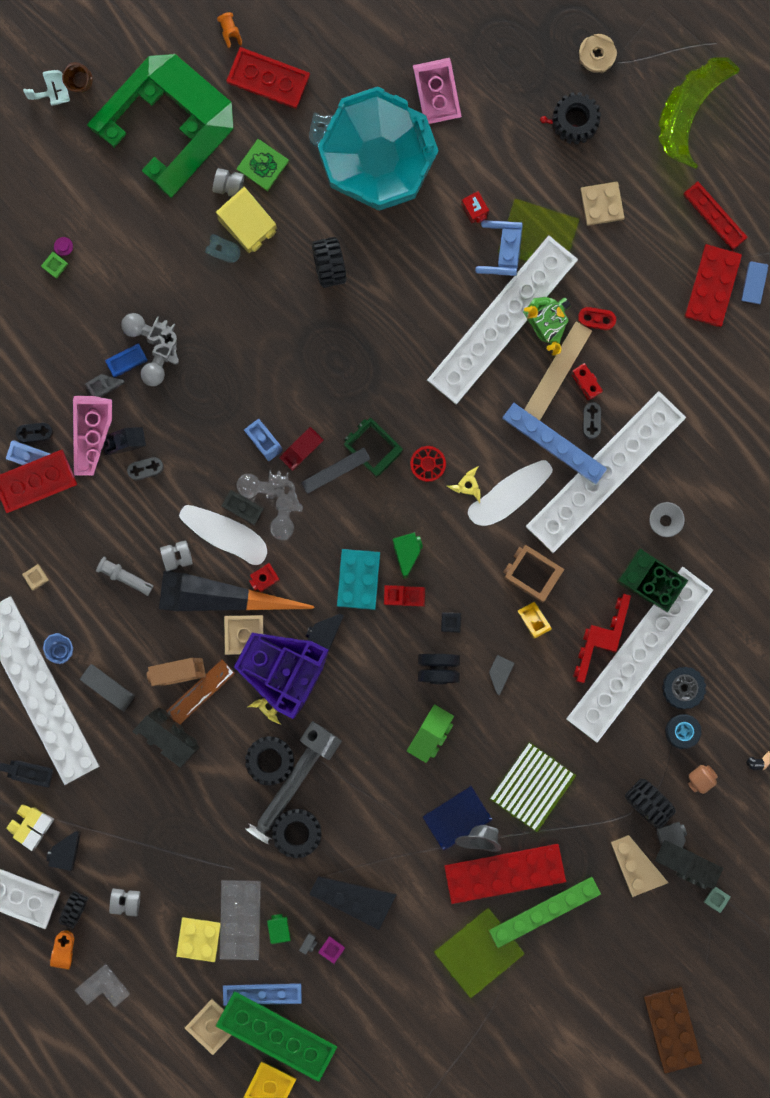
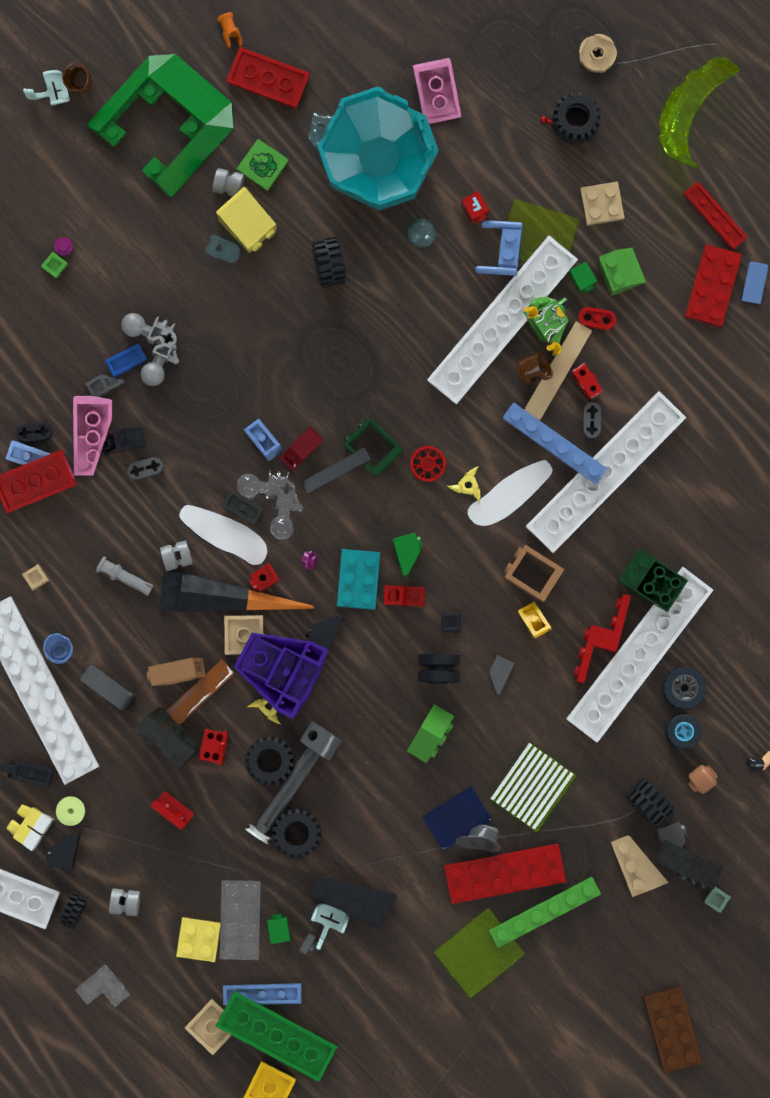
(61, 953): orange piece -> none
(70, 811): none -> yellowish green piece
(173, 810): none -> red bracket
(215, 746): none -> red piece
(309, 560): none -> magenta plate
(331, 950): magenta plate -> none
(338, 915): none -> light aqua helmet
(421, 232): none -> clear light blue hair
(530, 367): none -> reddish brown helmet
(583, 278): none -> green brick
(620, 270): none -> bright green slope
(673, 512): light grey piece -> none

